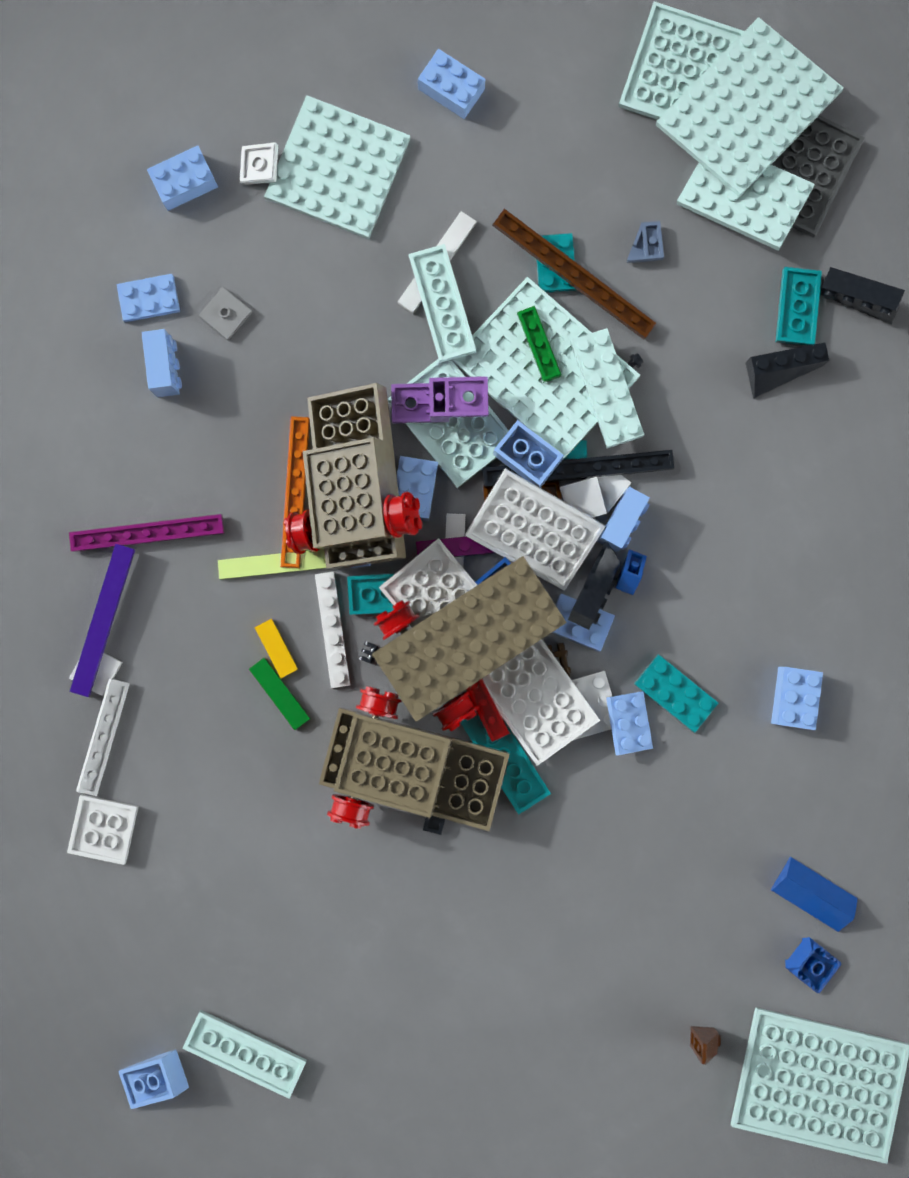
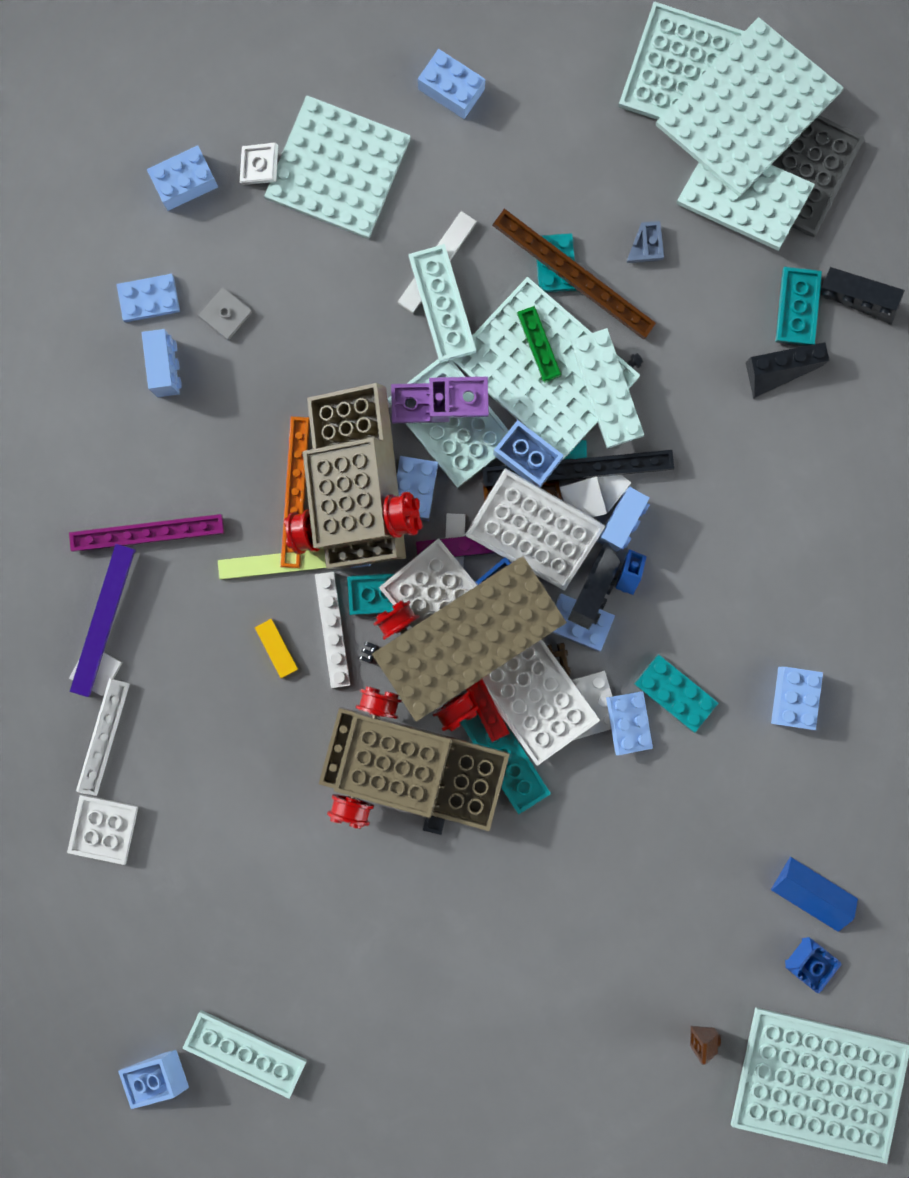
(279, 693): green tile -> none

